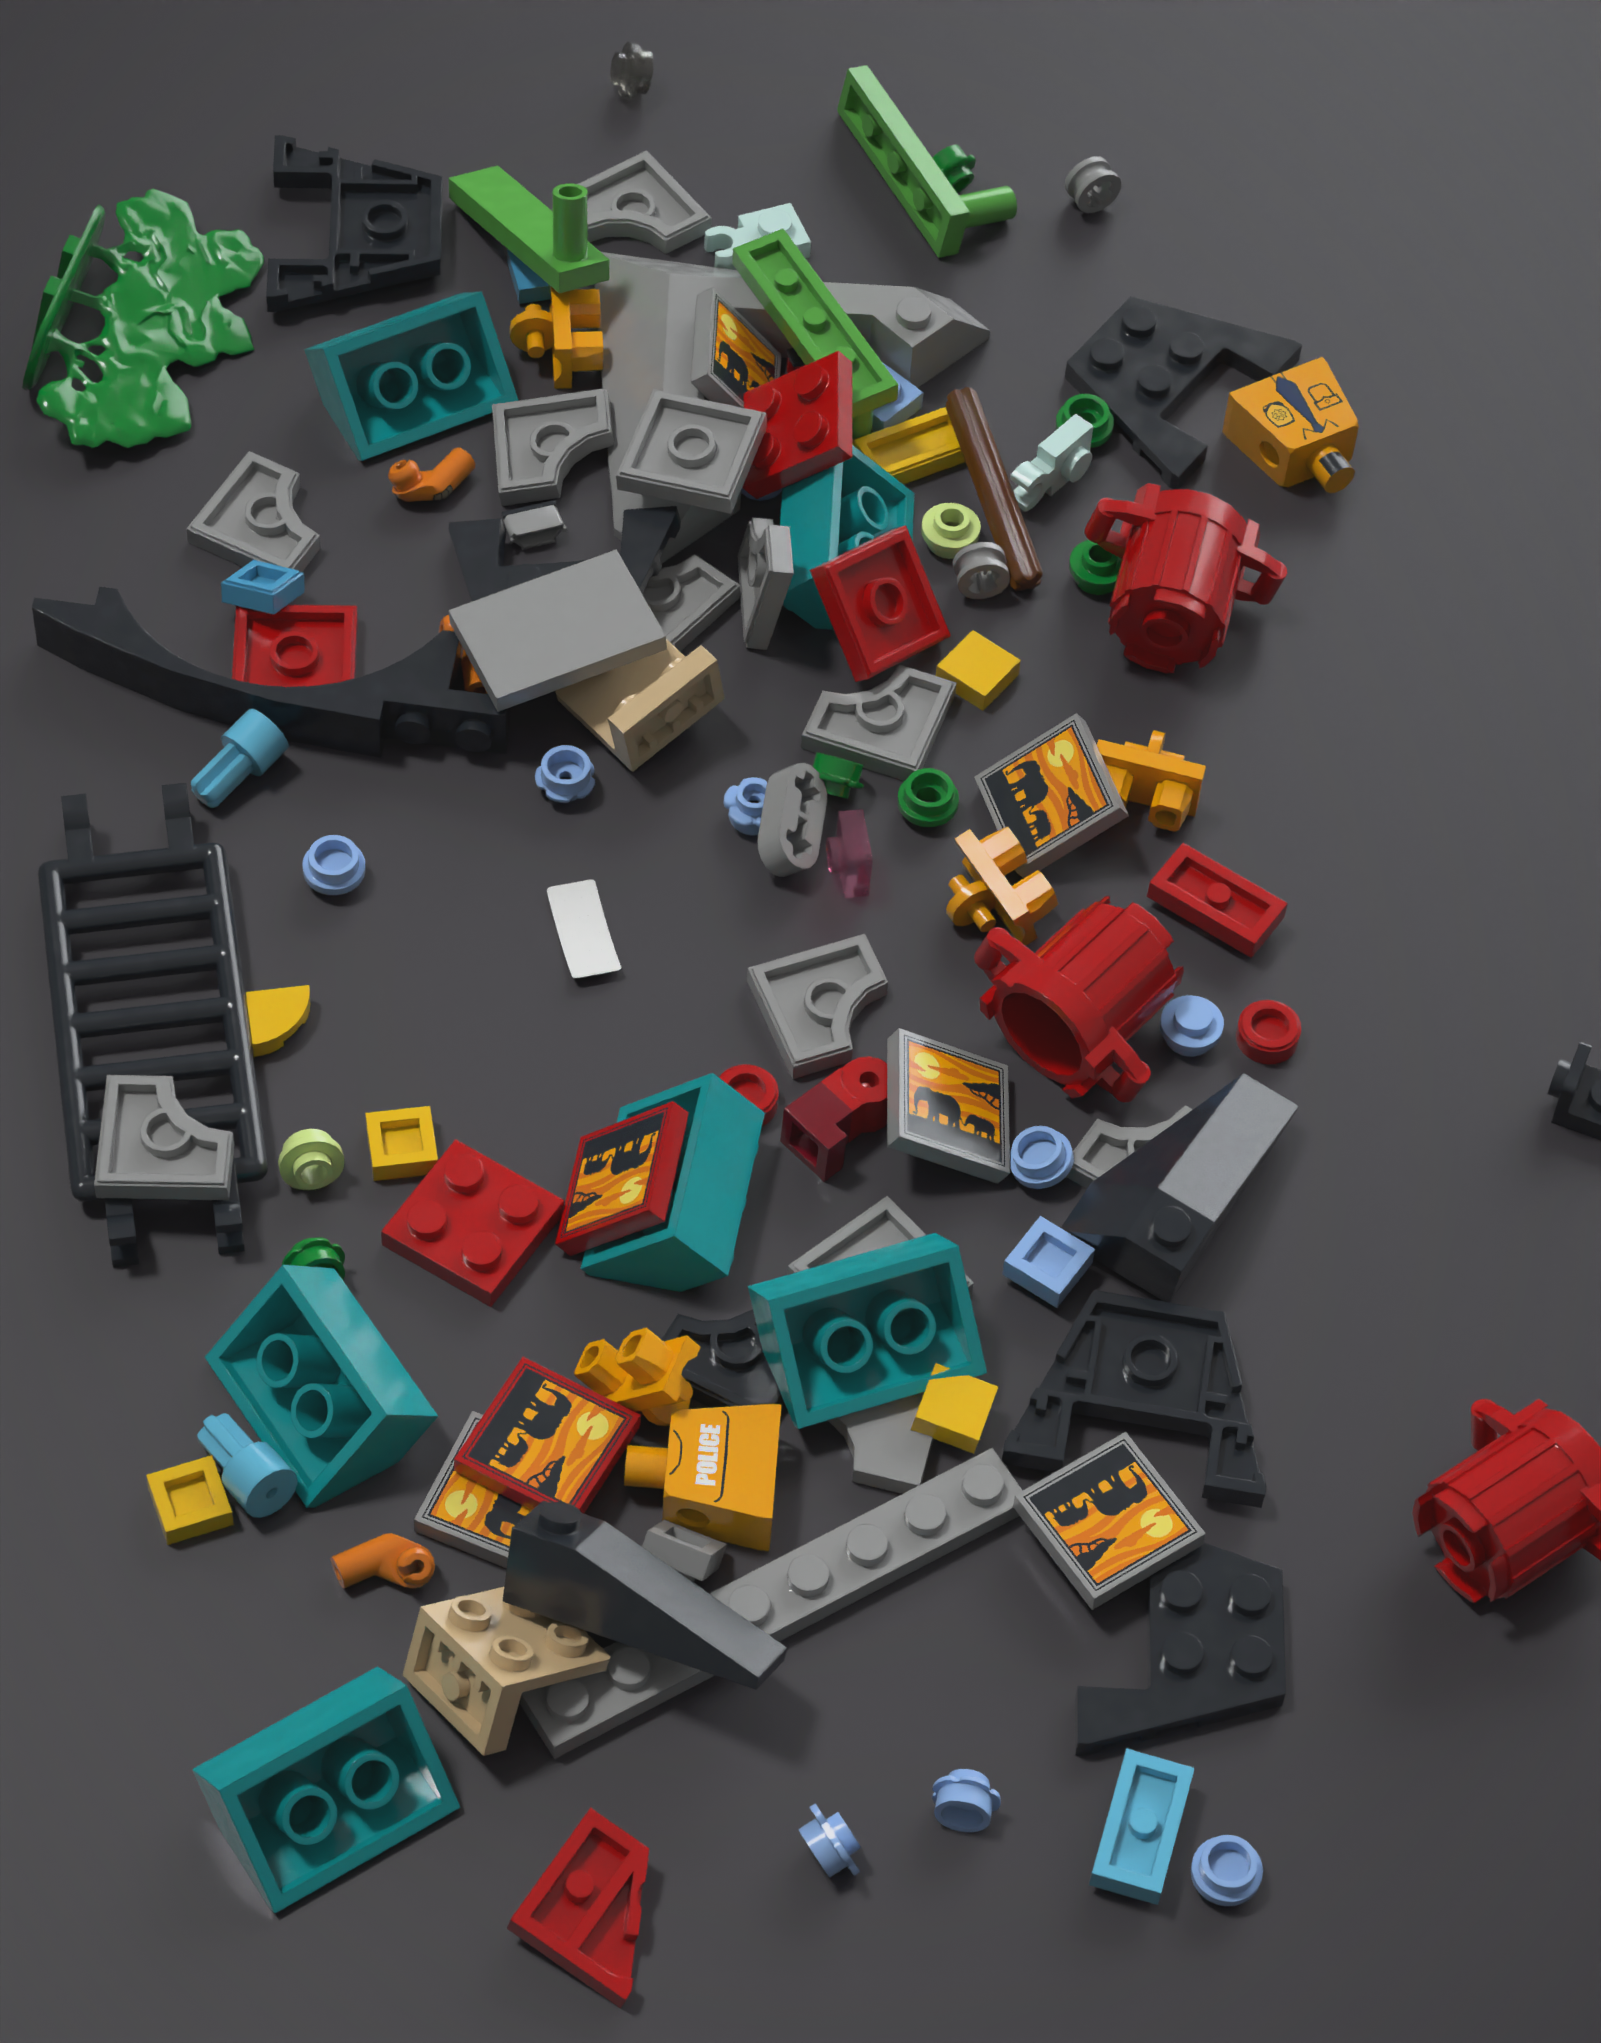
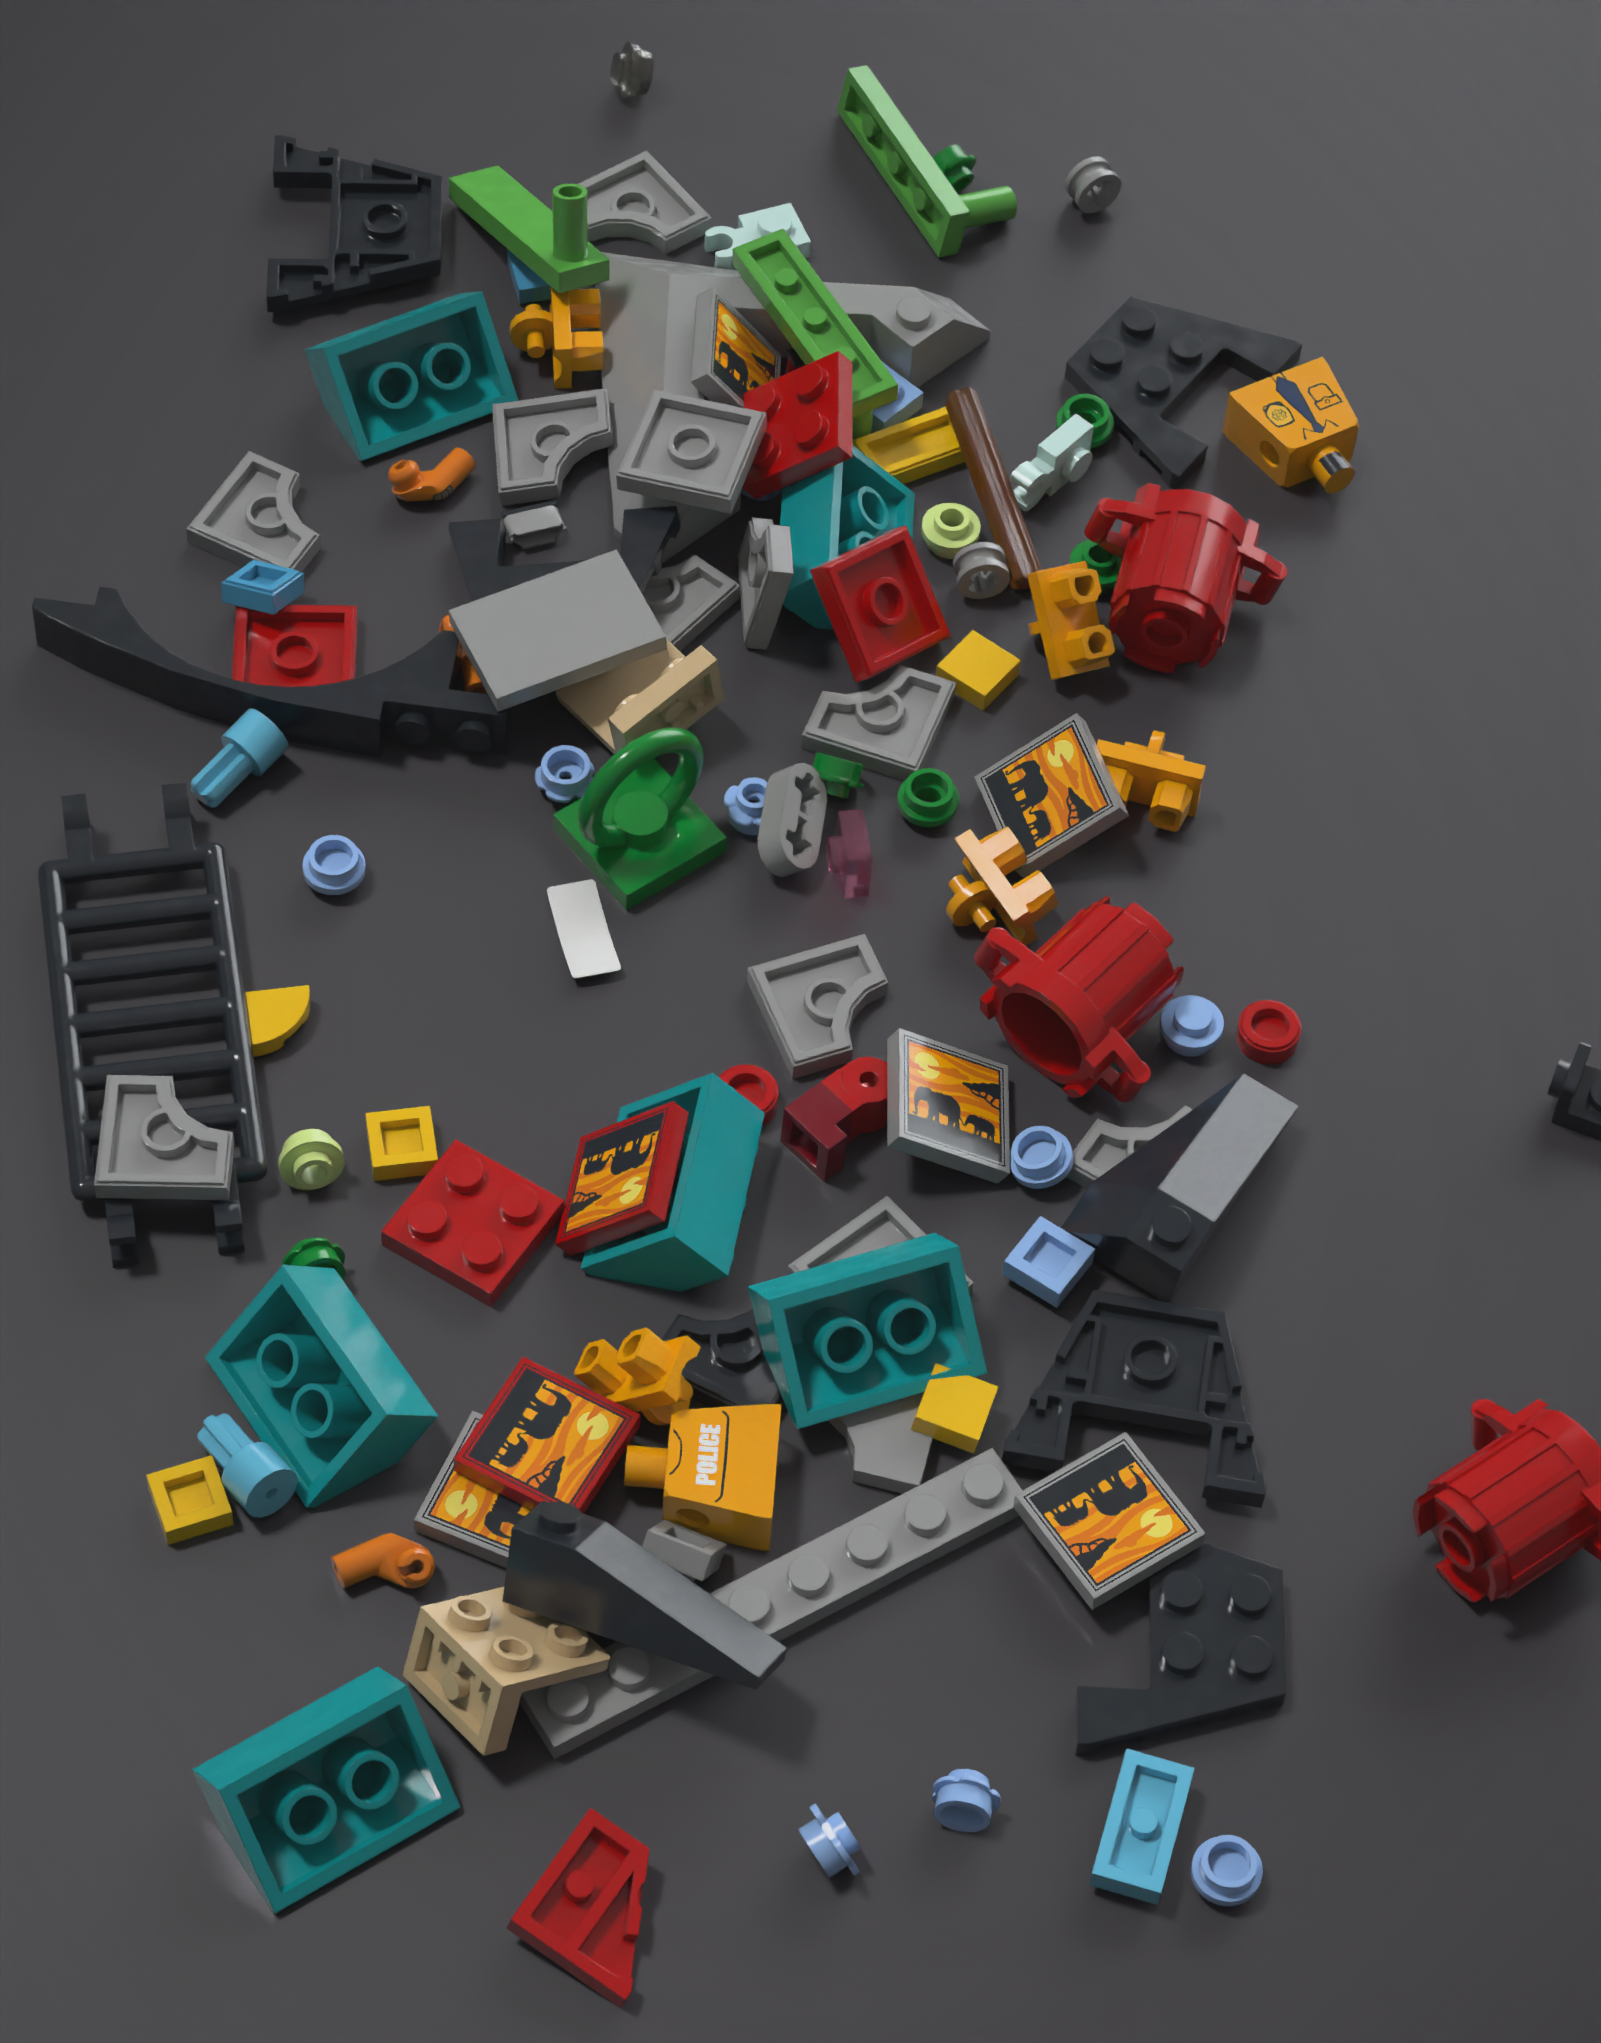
(152, 316): green plant -> none
(639, 822): none -> green tile
(1069, 619): none -> light orange hips
(1217, 900): red plate -> none

